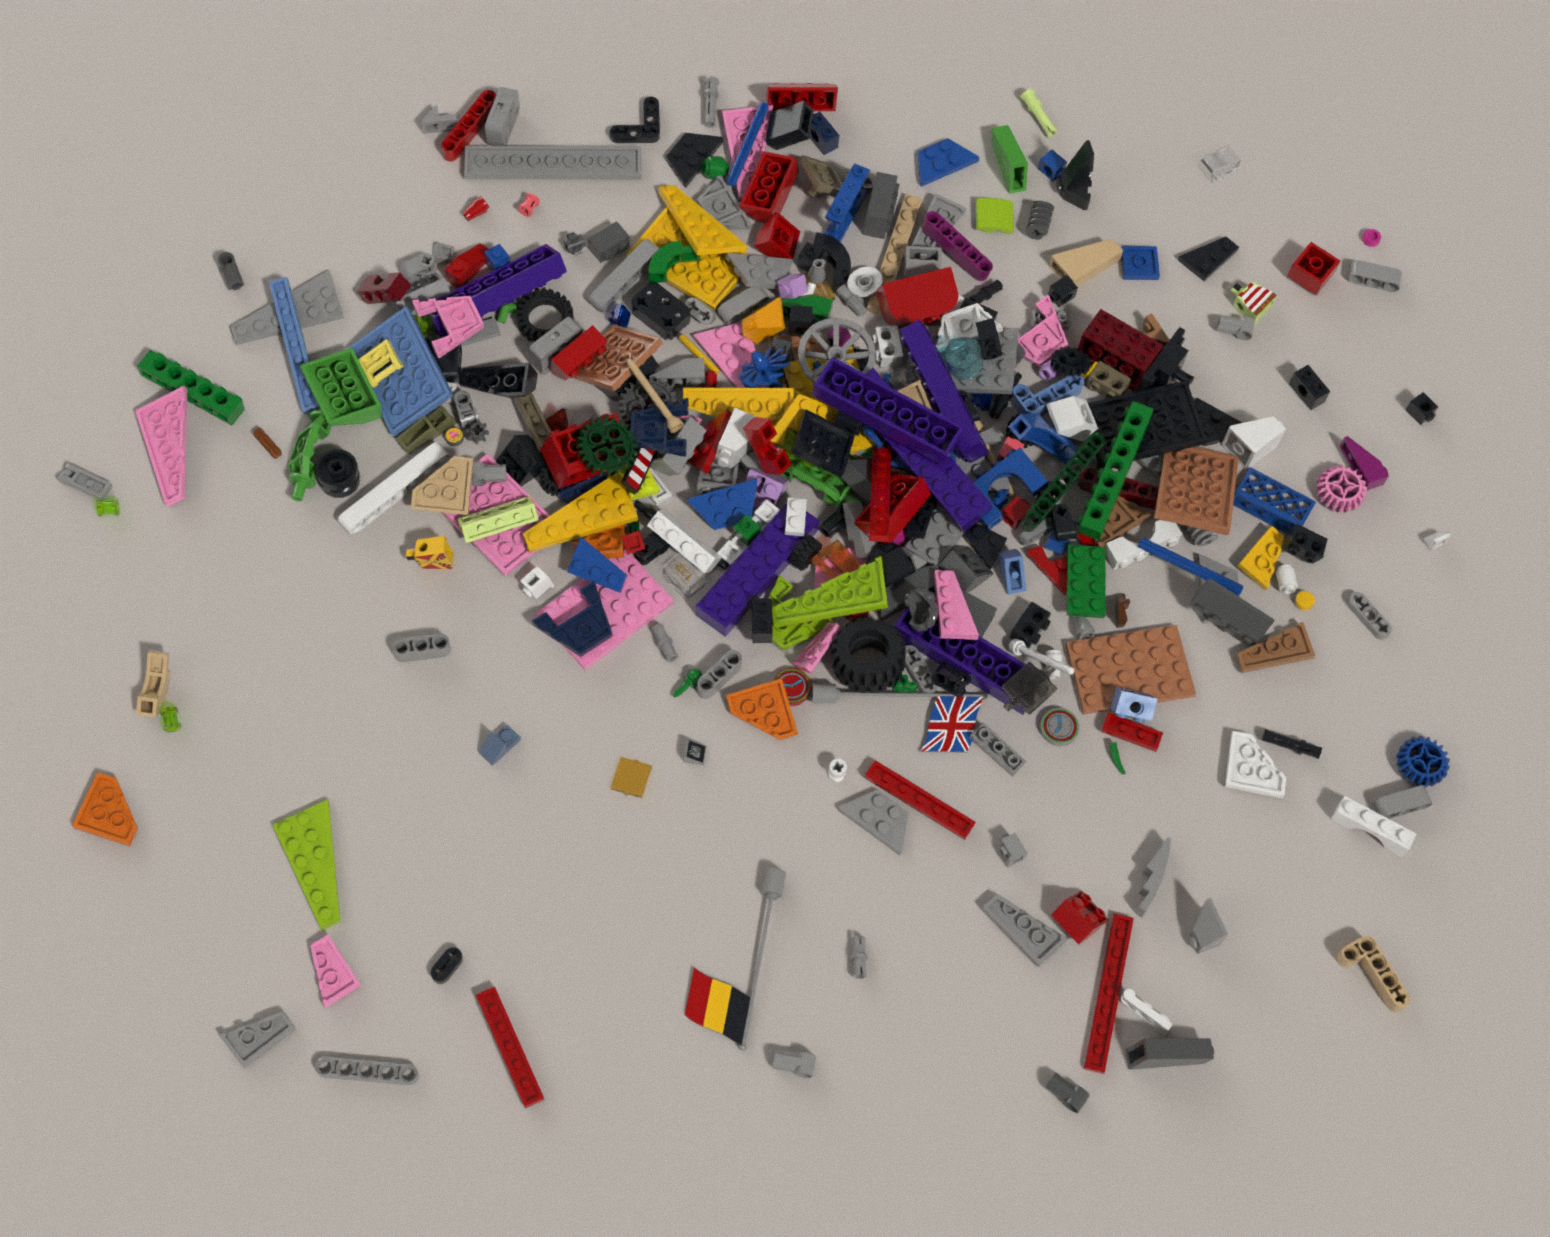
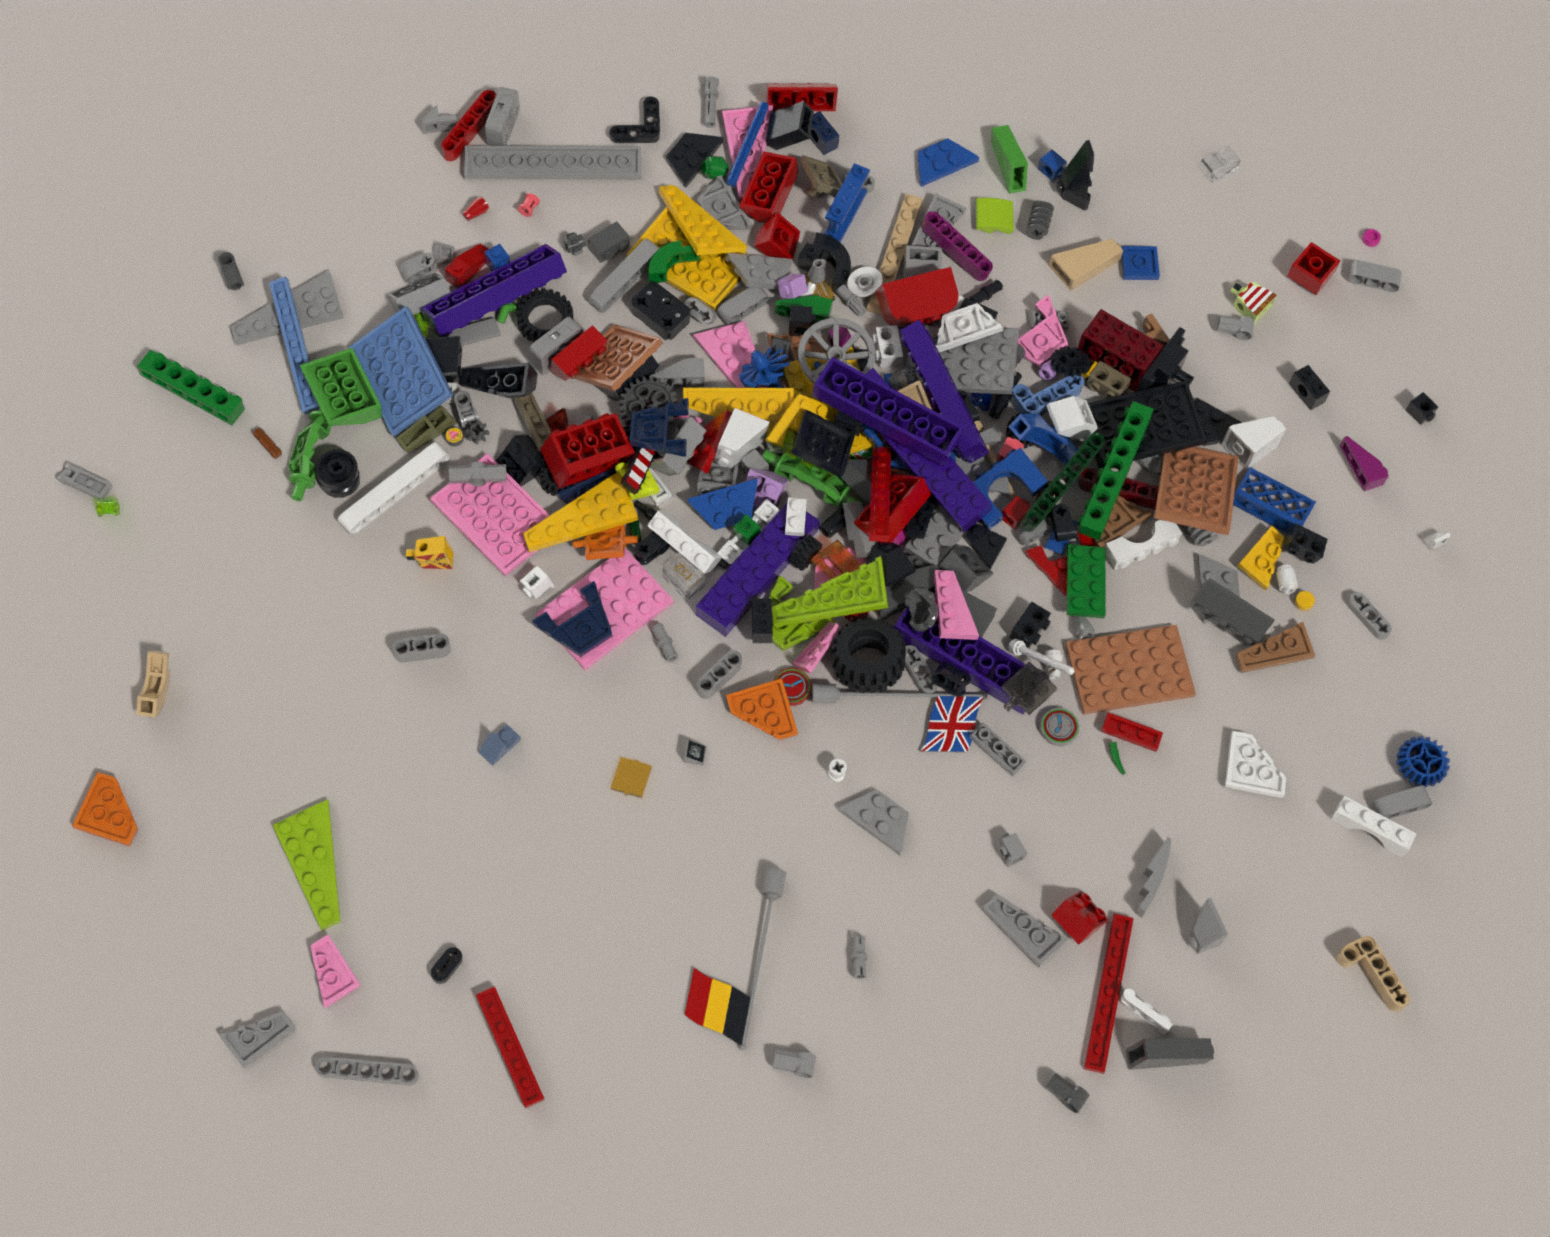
(164, 433): bright pink wing -> none
(170, 719): clear neon green bush -> none
(377, 290): dark red arch -> none
(378, 358): light yellow plate -> none
(447, 488): tan plate -> none
(458, 317): bright pink wing -> none
(498, 519): yellowish green fence -> none
(594, 566): blue wing -> none
(612, 461): dark green gear -> none
(621, 316): clear blue tile -> none
(633, 542): red plate -> none
(673, 423): tan piece -> none
(691, 679): green bar -> none
(698, 353): yellow bar -> none
(711, 379): red arm -> none
(764, 321): light orange slope -> none
(771, 458): red arch -> none
(881, 205): dark grey brick -> none
(905, 685): green plant -> none
(916, 560): light grey slope -> none
(919, 800): red plate -> none
(963, 358): clear light blue brick -> none
(988, 339): black brick -> none
(1000, 498): blue plant -> none
(1012, 570): medium blue slope -> none
(1035, 107): yellowish green pin -> none
(1062, 291): black brick -> none
(1120, 612): reddish brown slope -> none
(1124, 698): medium blue brick -> none
(1189, 565): blue axle -> none
(1209, 258): black wing -> none
(1291, 743): black pin -> none
(1334, 492): bright pink gear -> none

